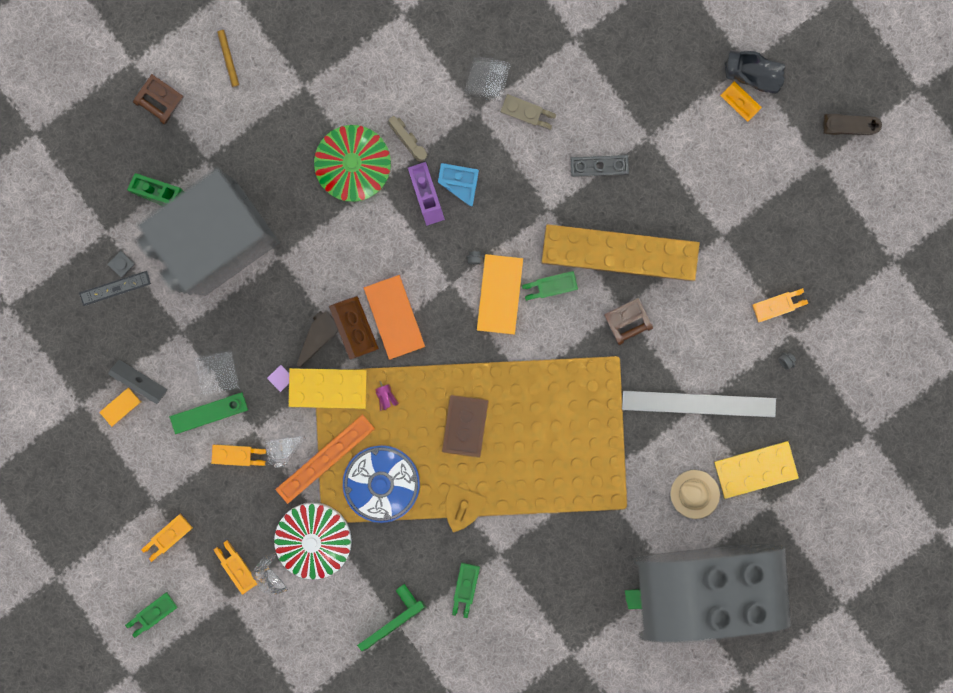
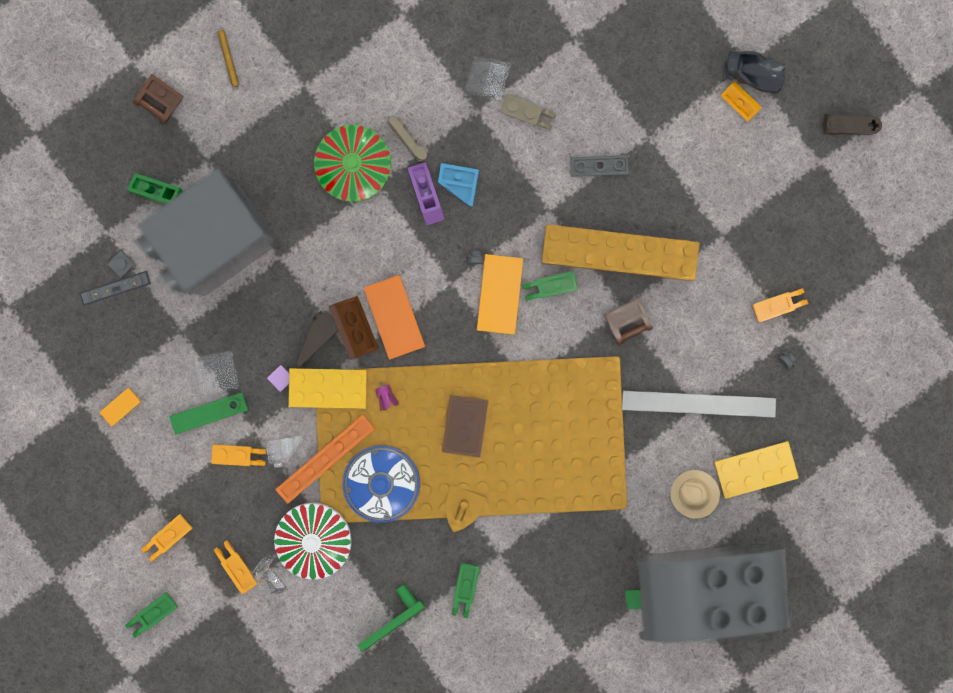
(137, 381): dark grey tile -> none

